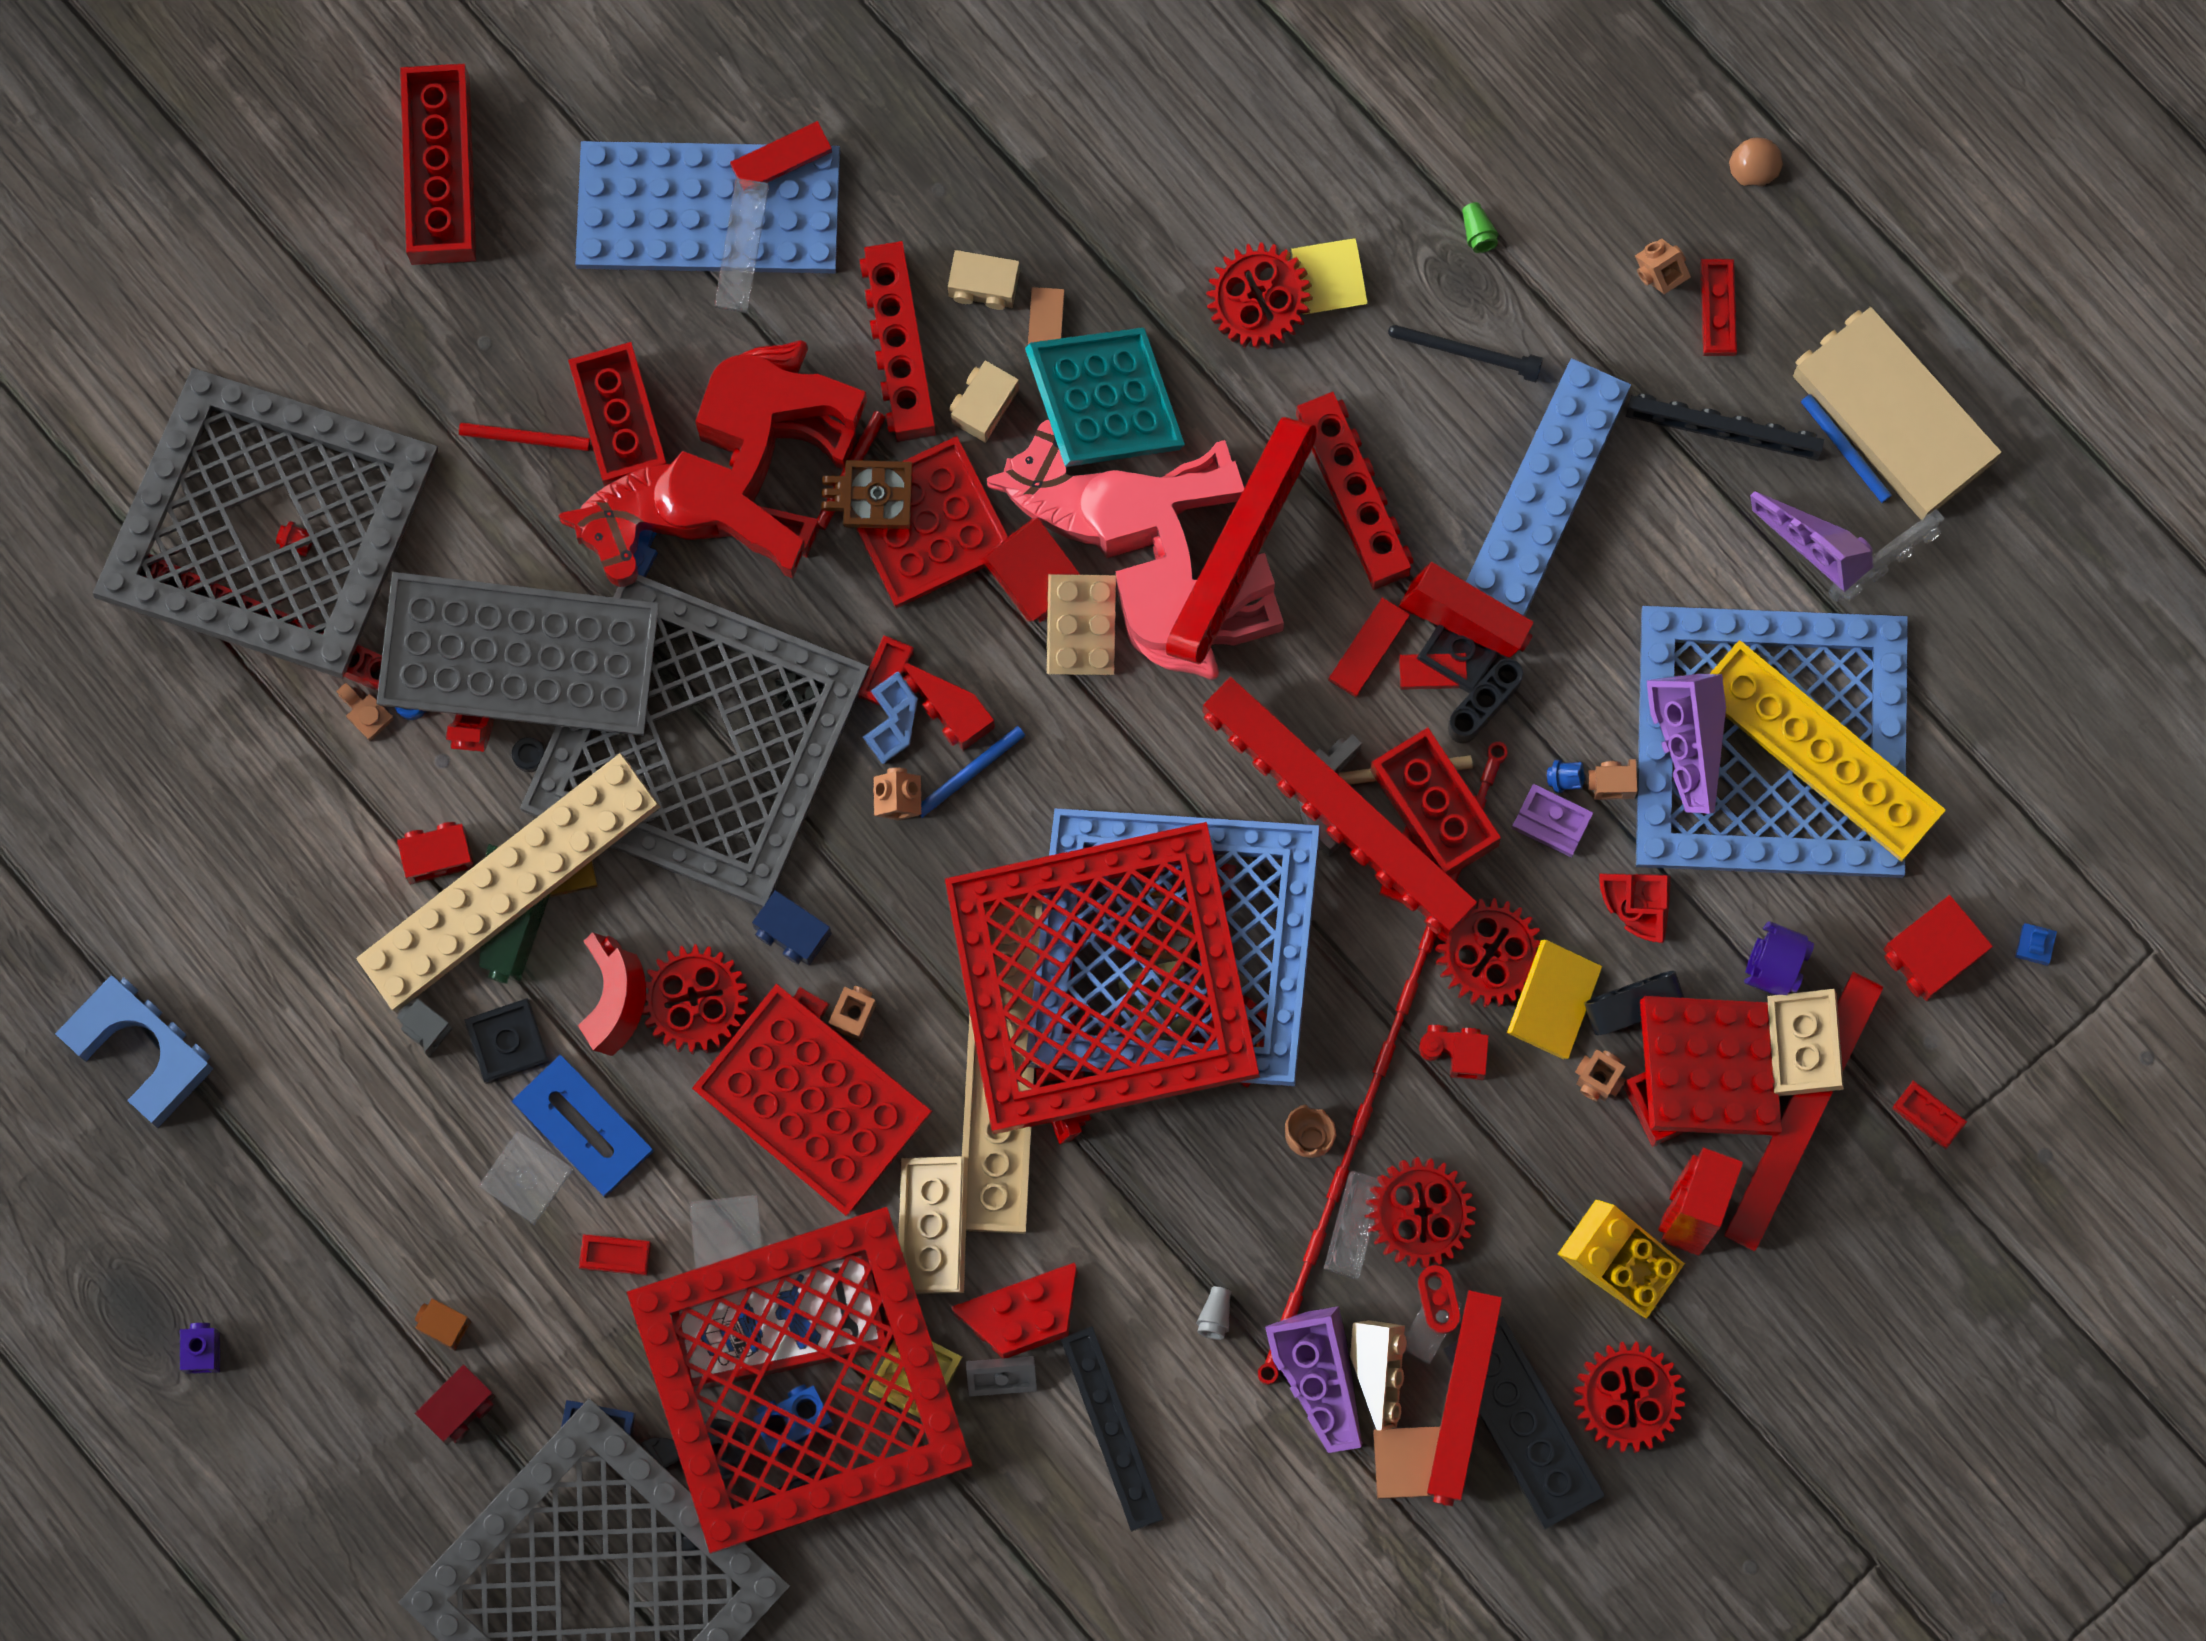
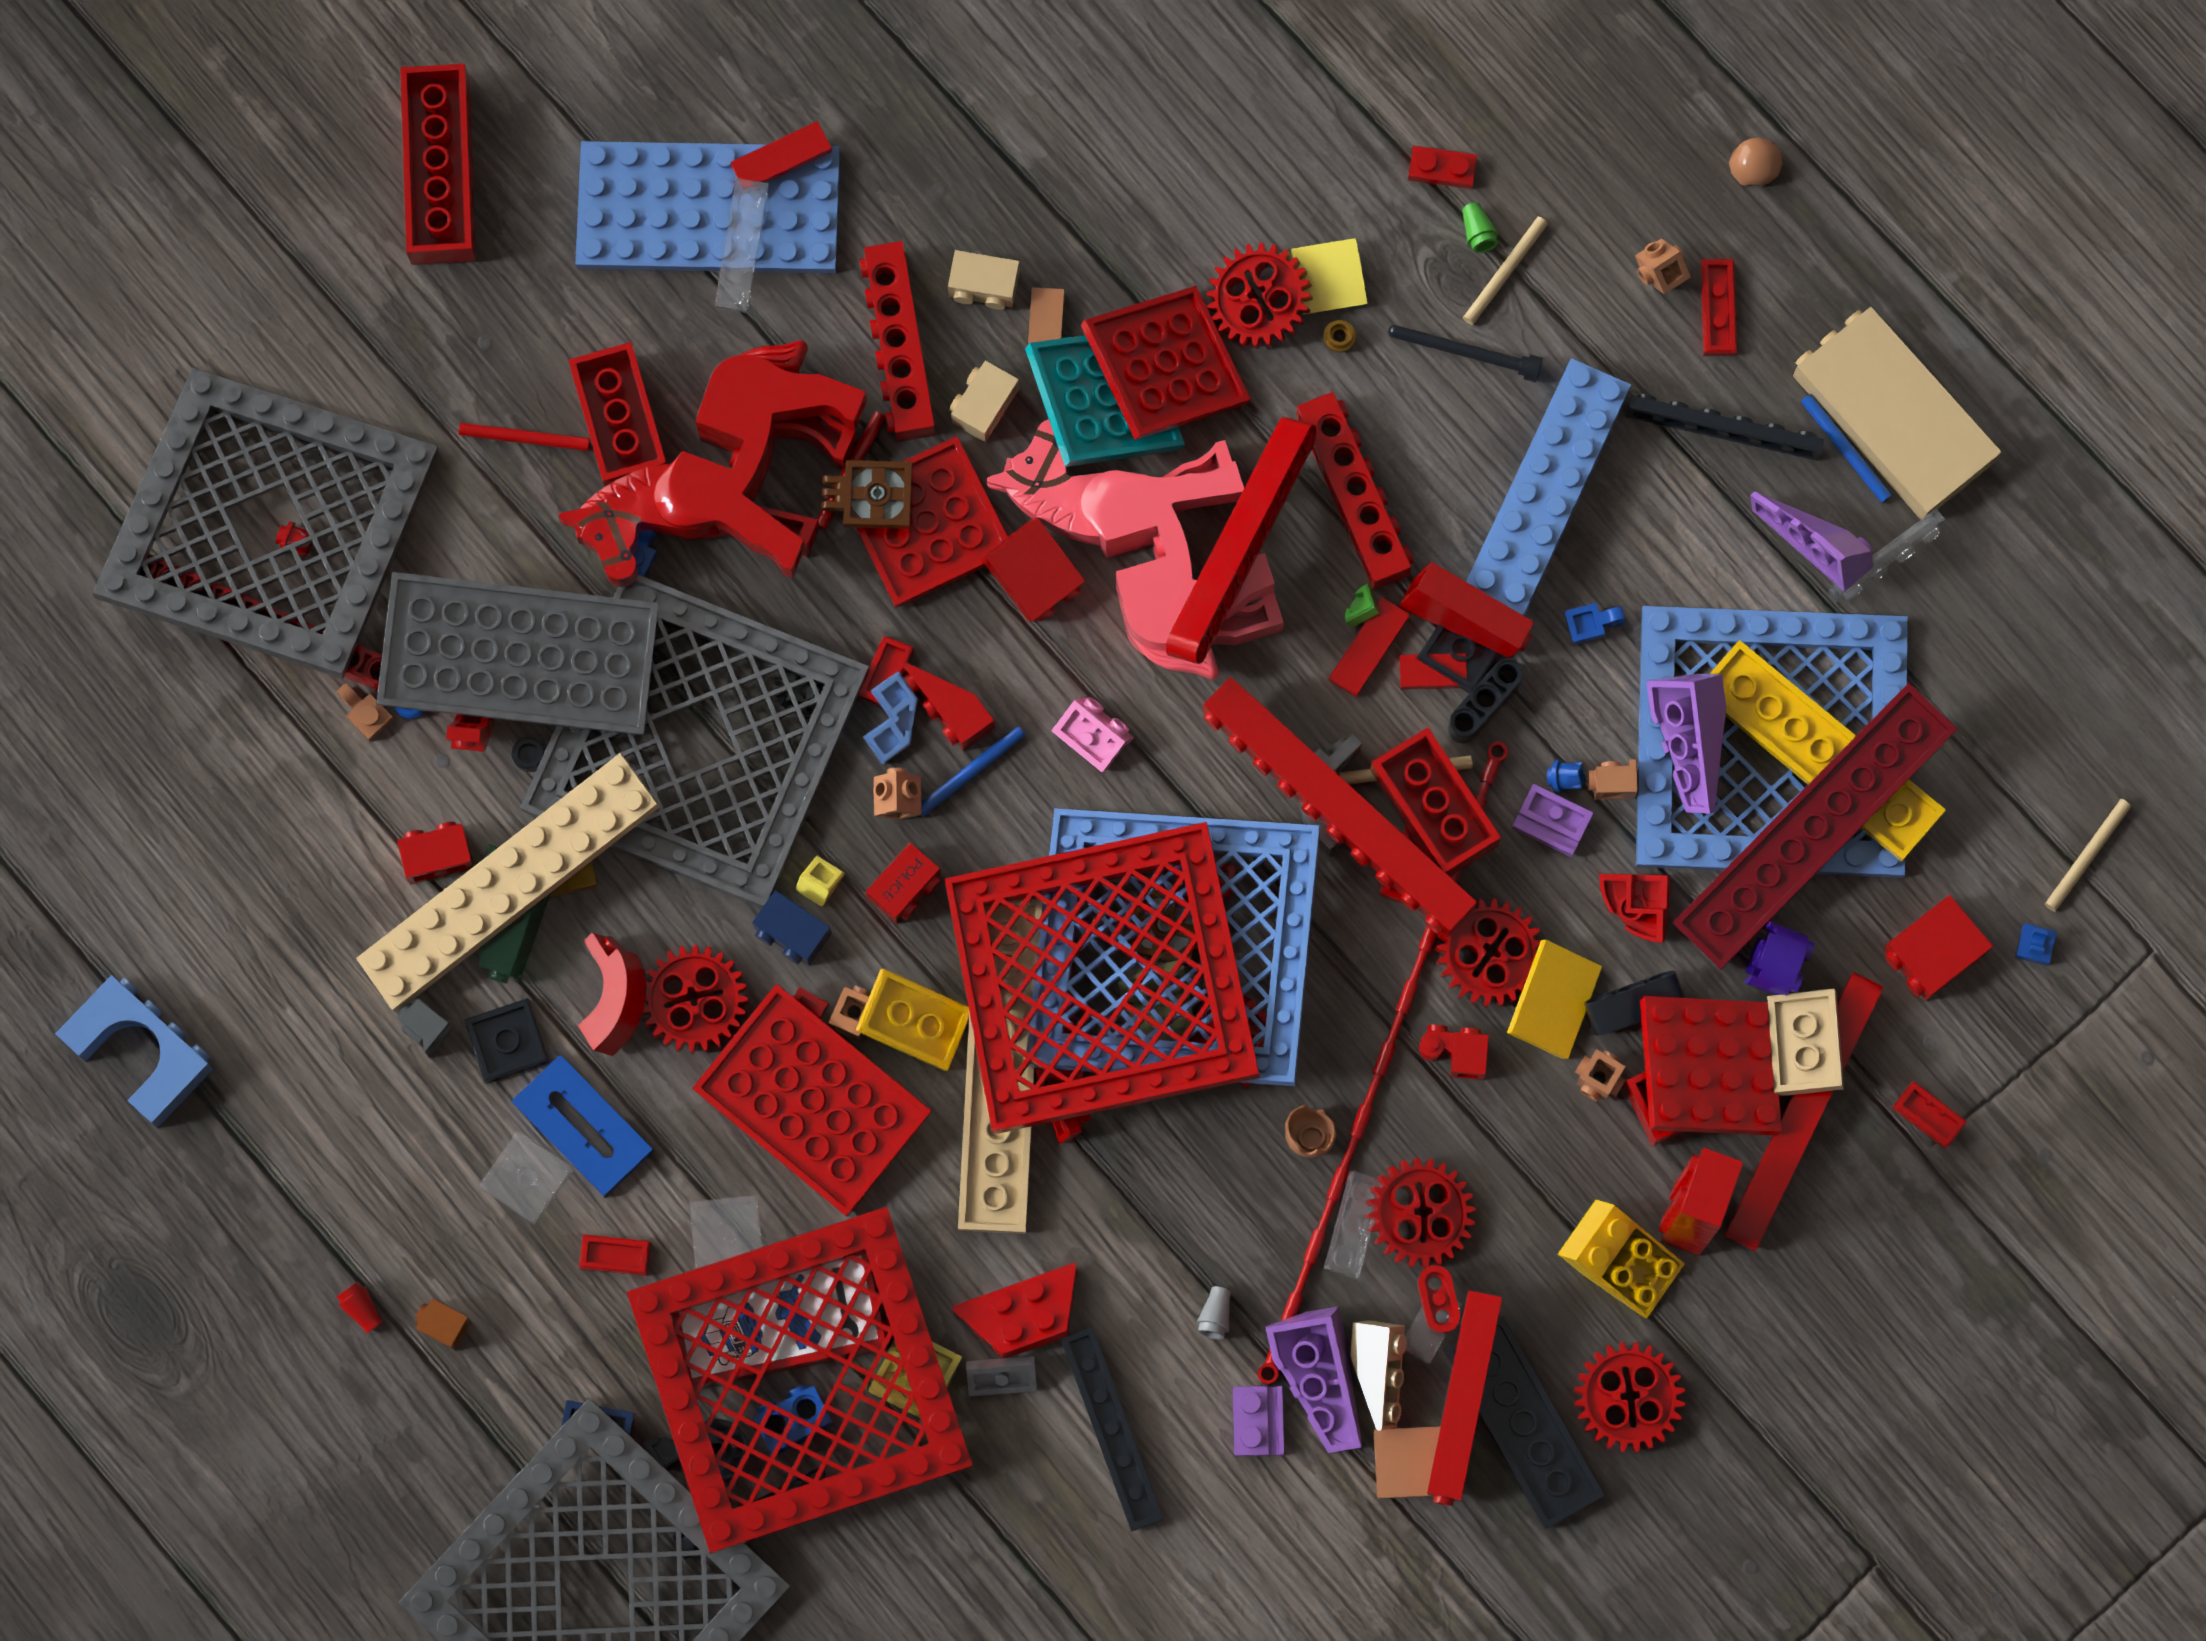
(199, 1349): dark purple brick -> none
(359, 1306): none -> red cone
(456, 1406): dark red brick -> none
(819, 881): none -> light yellow slope
(904, 884): none -> red brick
(914, 1019): none -> yellow tile
(934, 1222): tan tile -> none
(1081, 624): tan plate -> none
(1092, 732): none -> bright pink bracket
(1165, 362): none -> red plate
(1258, 1421): none -> medium lavender plate
(1343, 327): none -> pearl gold plate
(1362, 607): none -> bright green tile
(1442, 167): none -> red plate
(1505, 270): none -> tan bar
(1587, 622): none -> blue plate
(1814, 826): none -> dark red plate
(2087, 855): none -> tan bar

